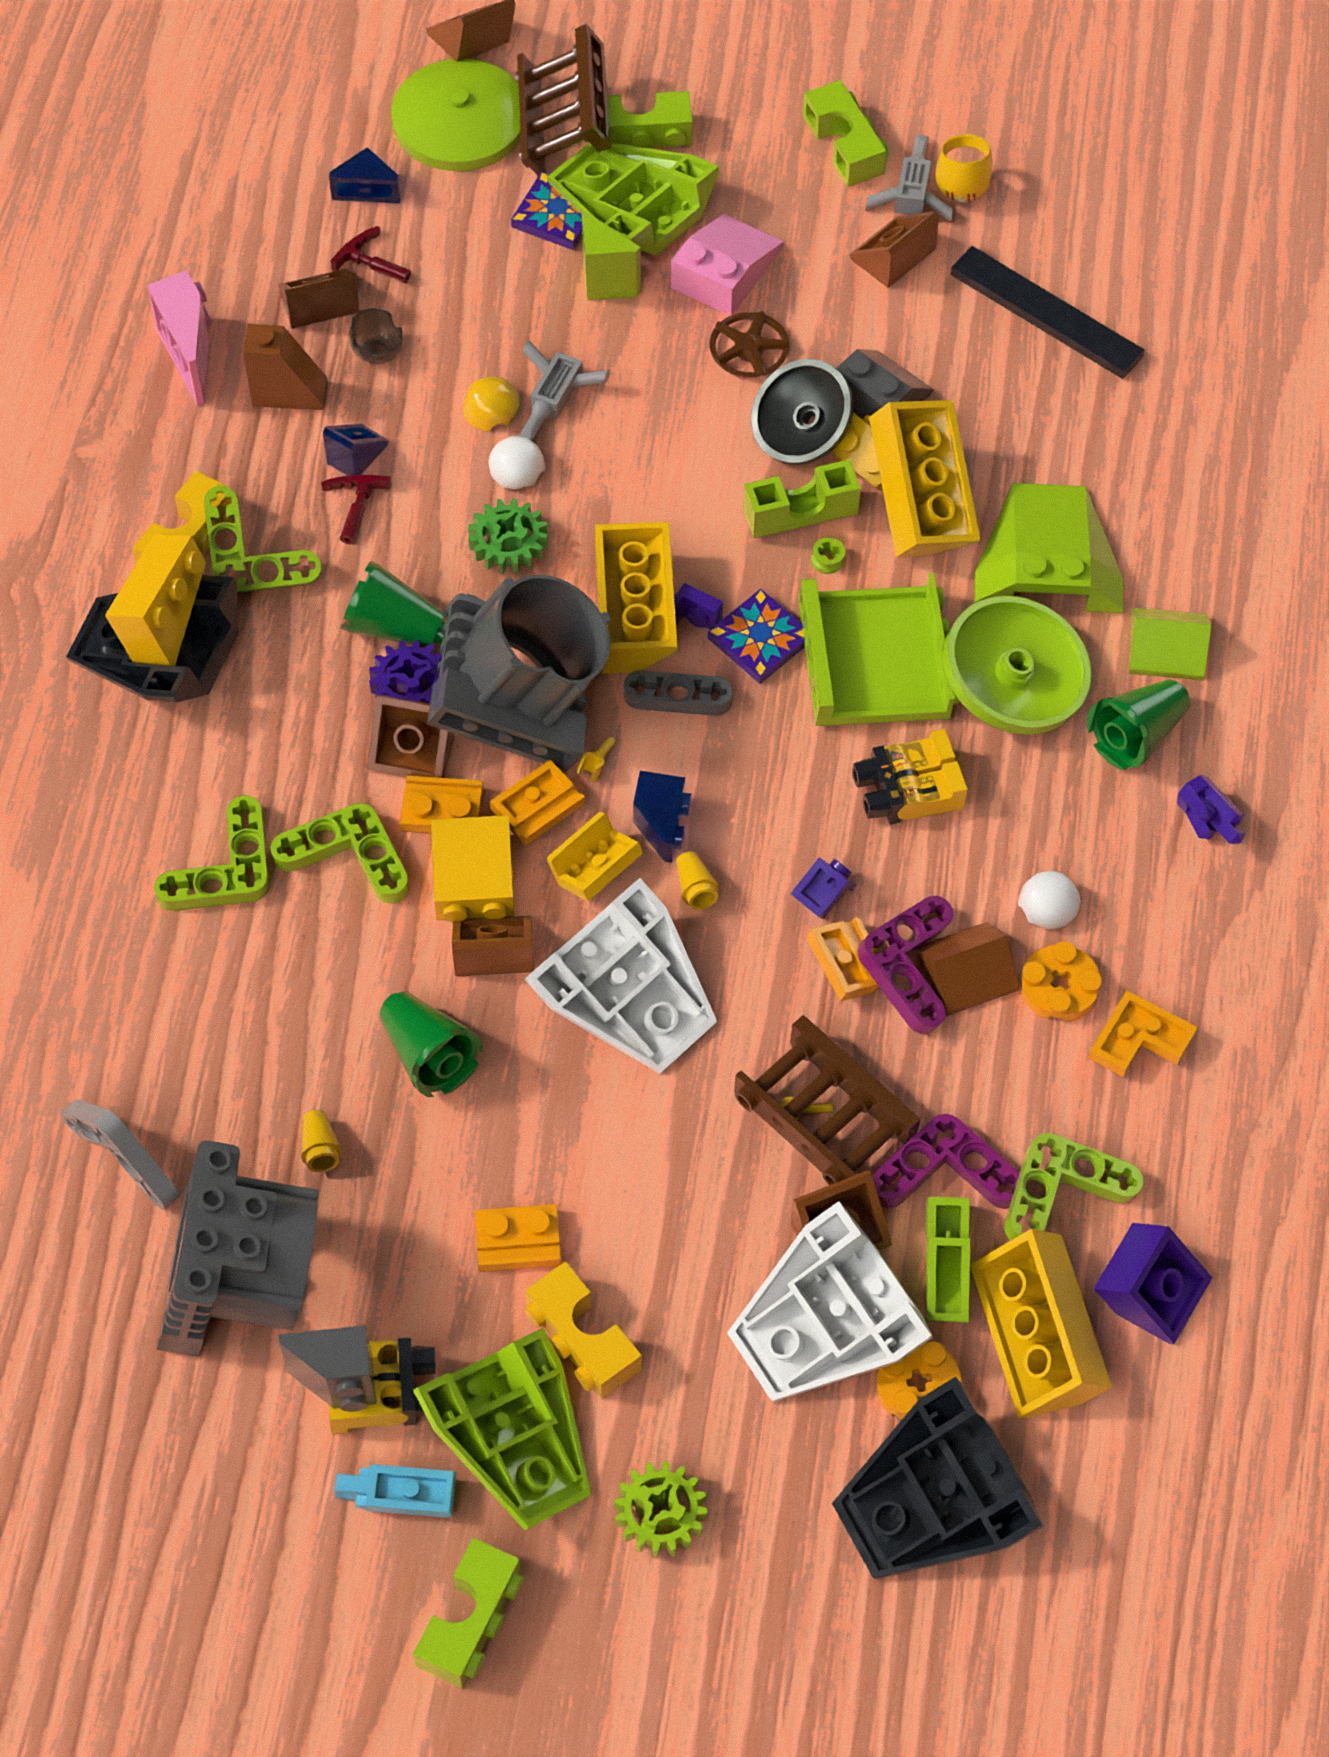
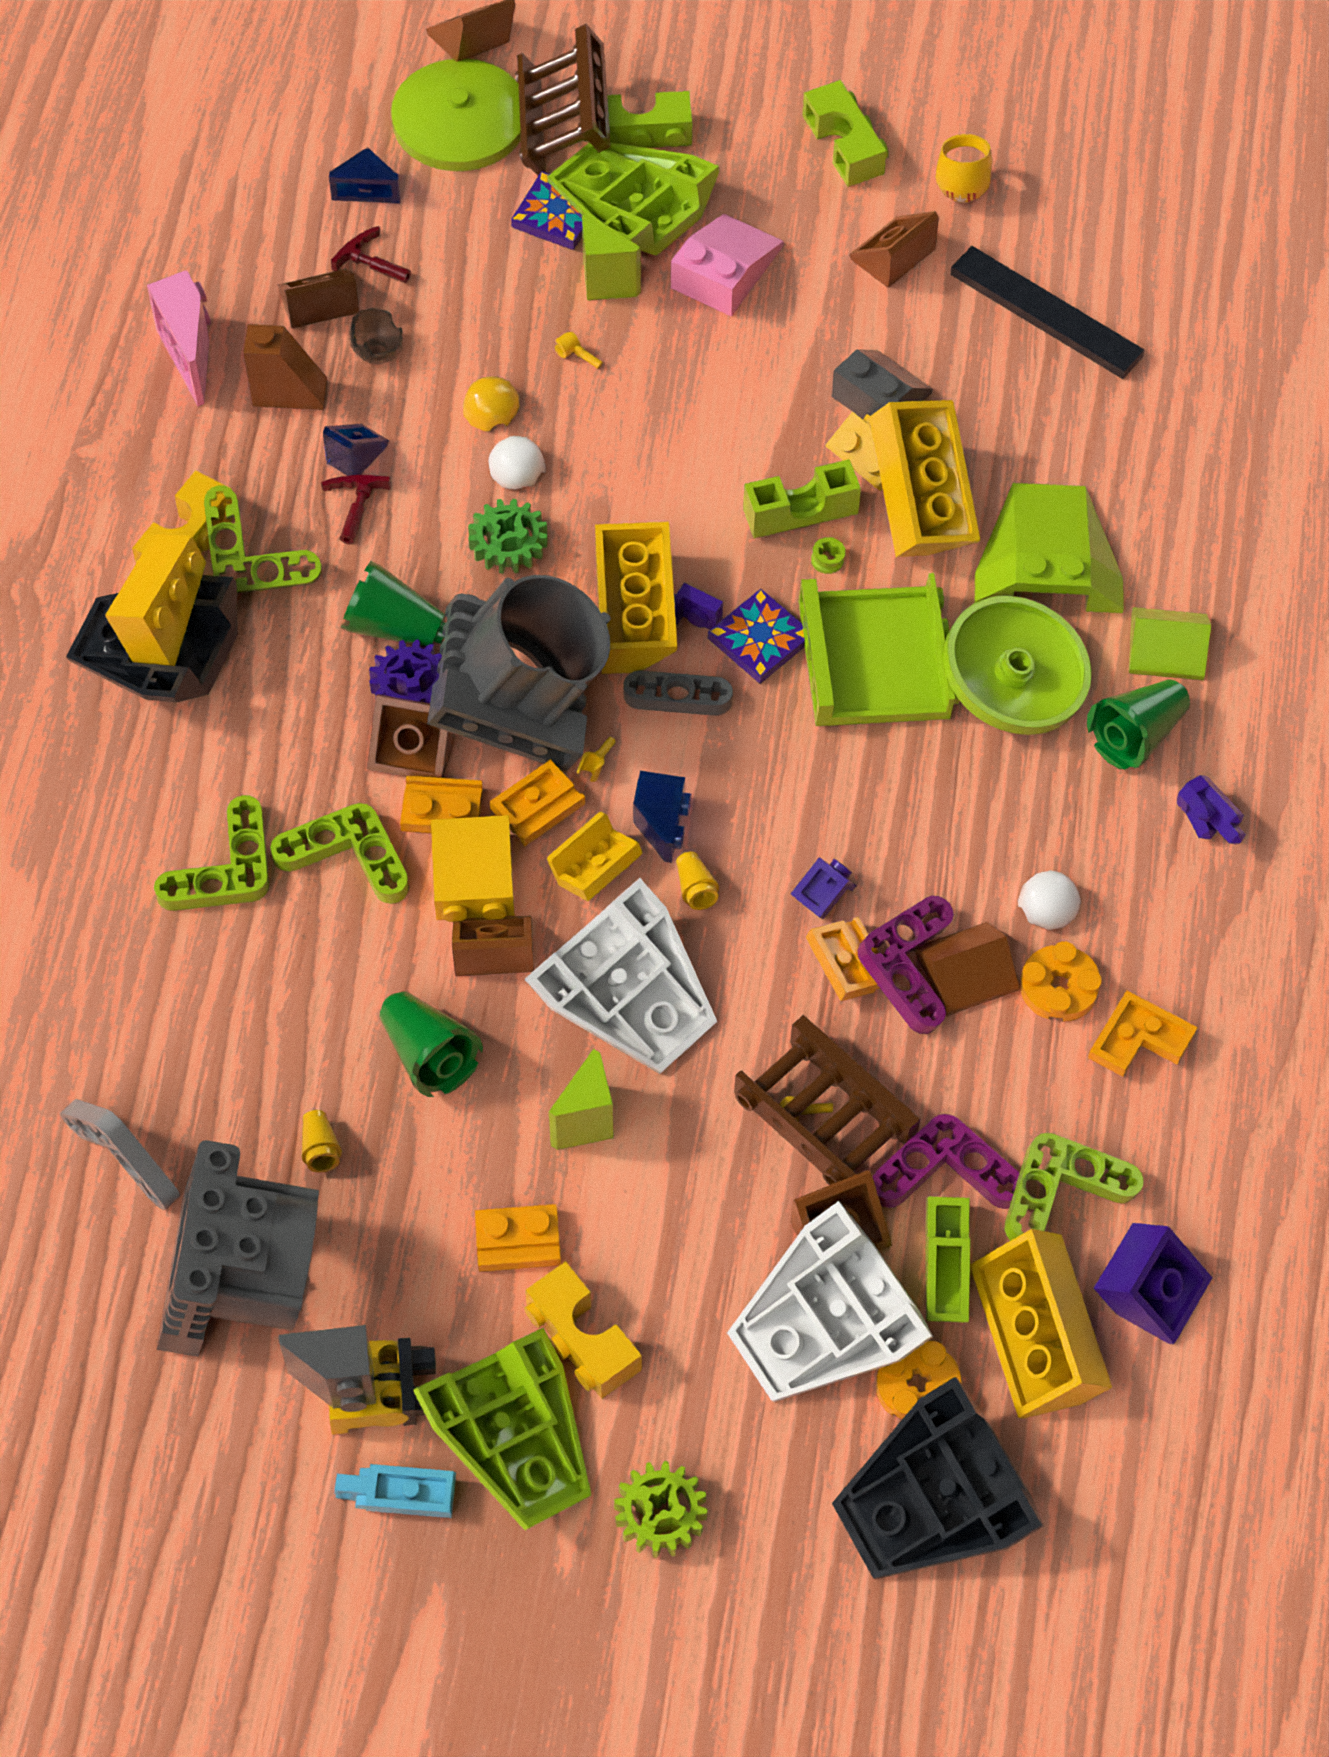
(455, 1649): lime arch -> none
(555, 386): light grey piece -> none
(569, 343): none -> yellow hand
(584, 1108): none -> lime slope
(749, 344): reddish brown wheel -> none
(790, 400): pearl dark grey dish -> none
(912, 188): light grey piece -> none
(912, 779): hips -> none

